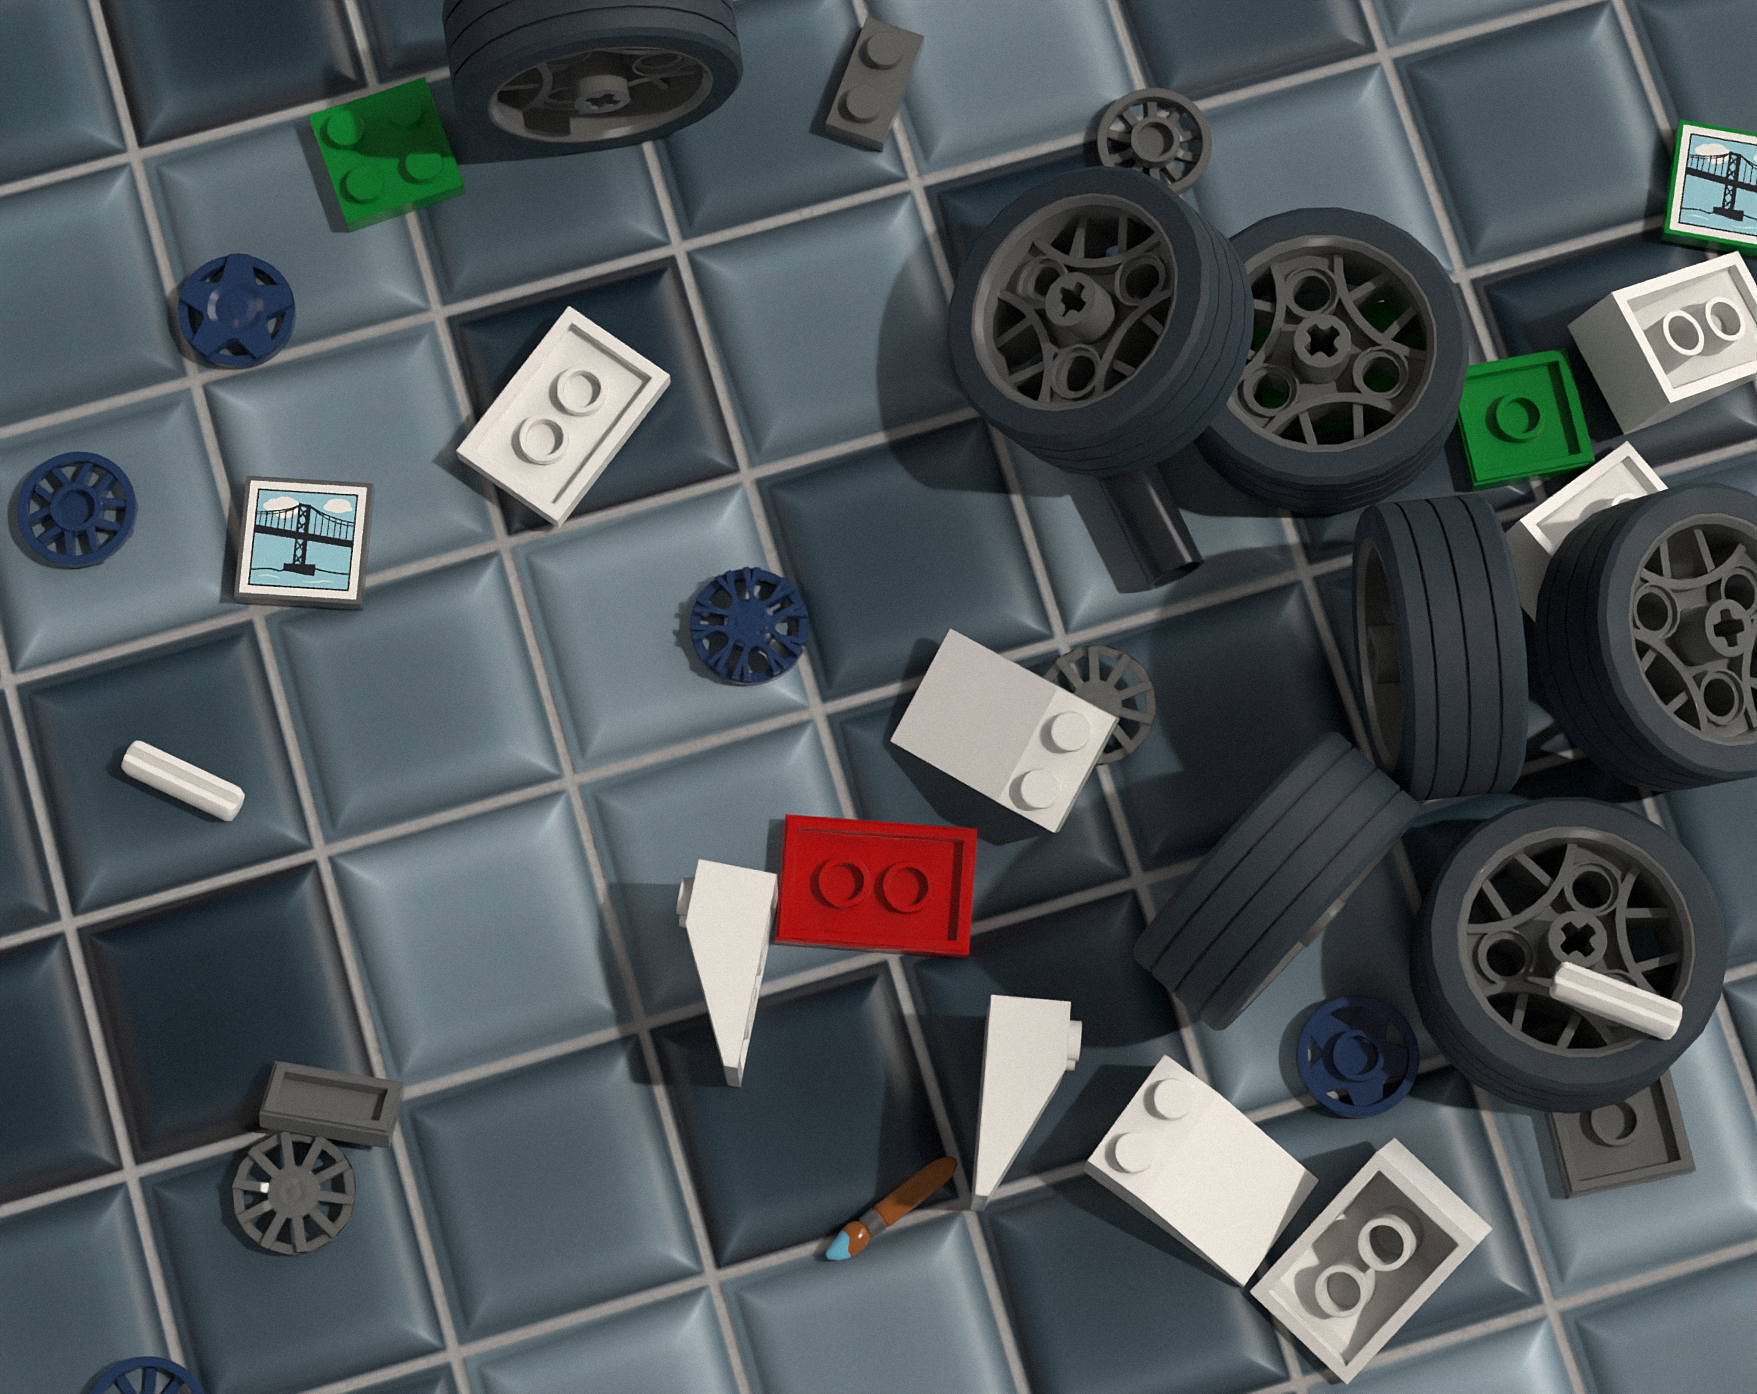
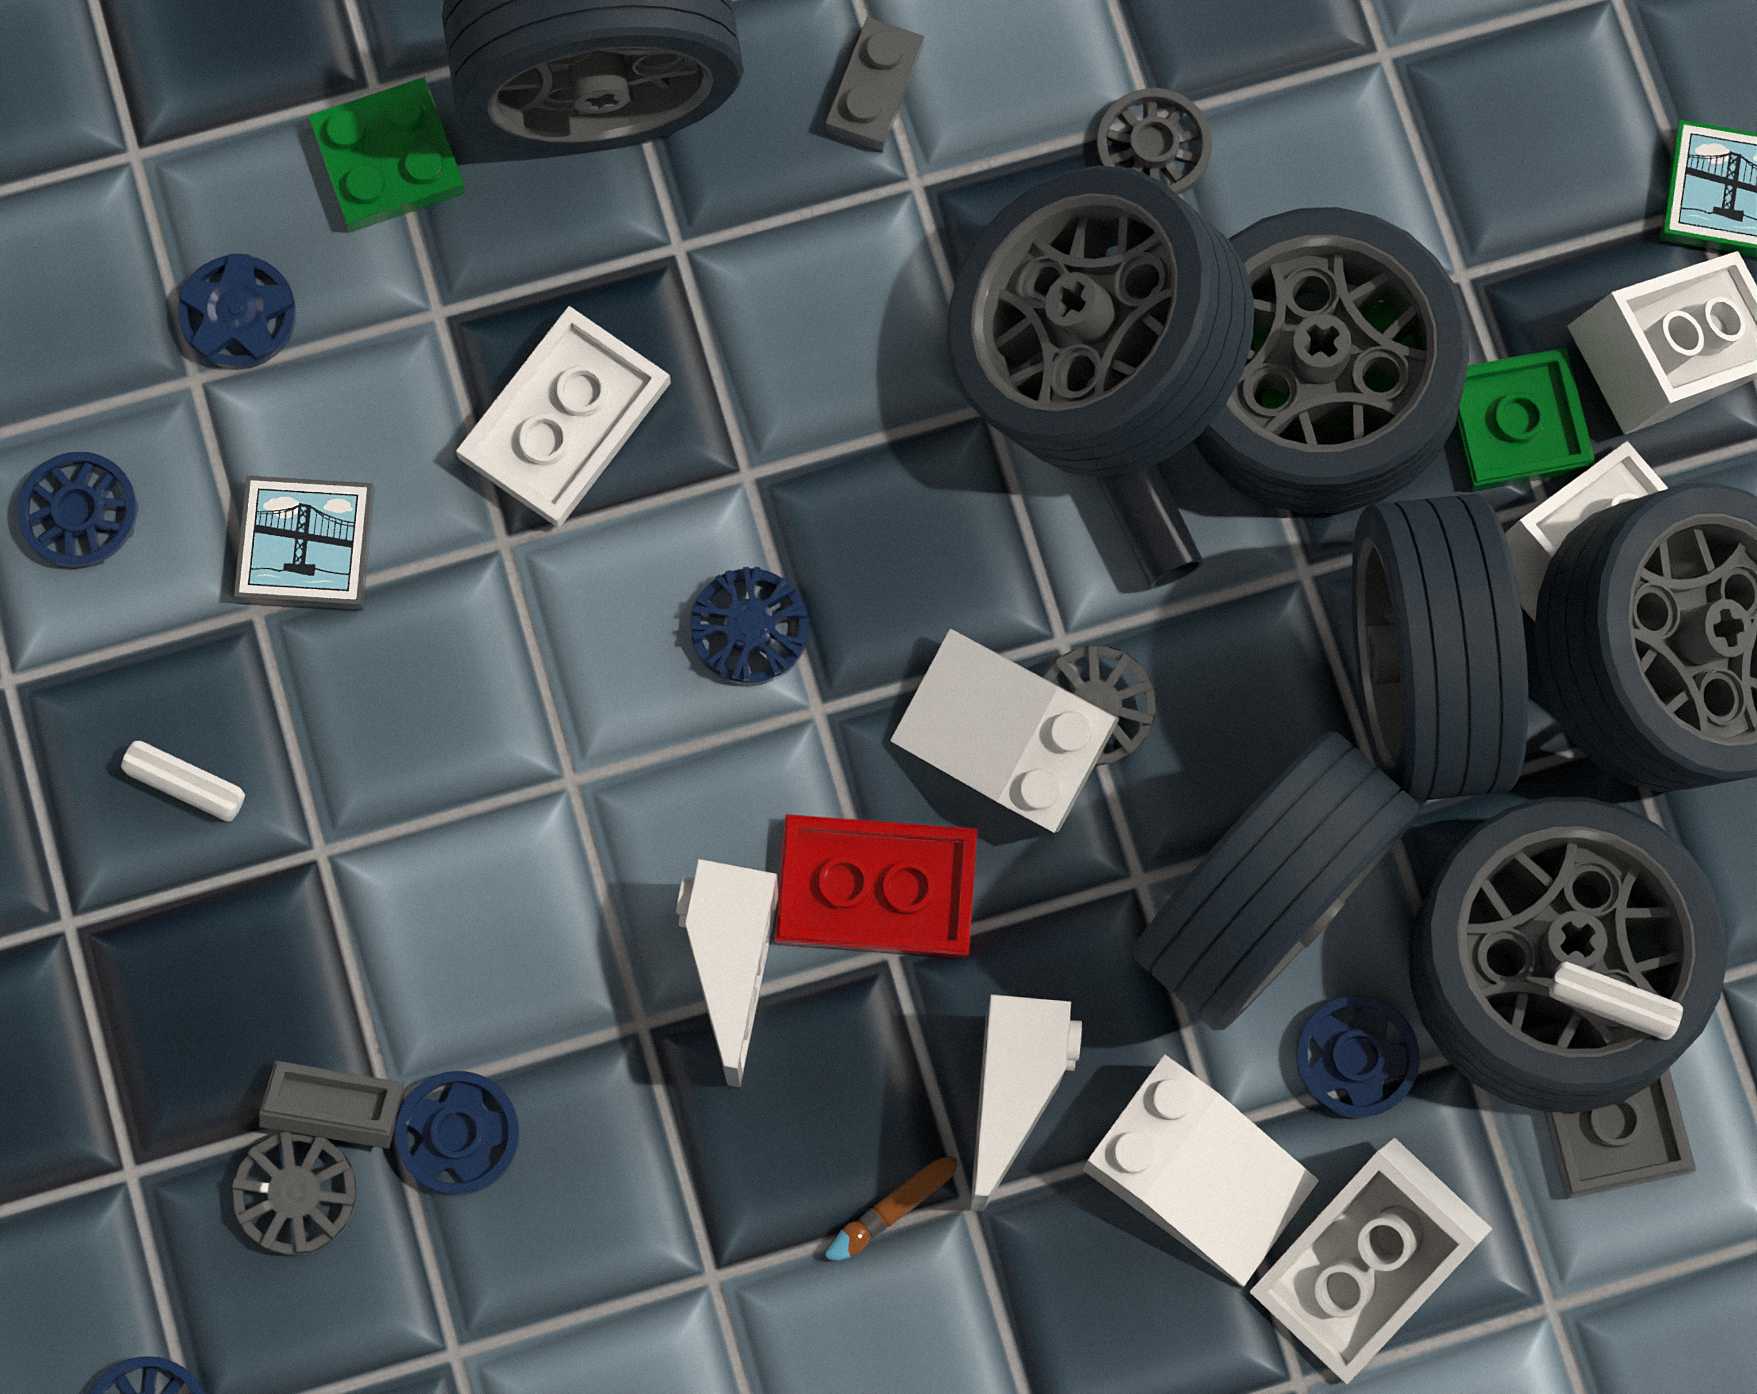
(457, 1133): none -> dark blue wheel

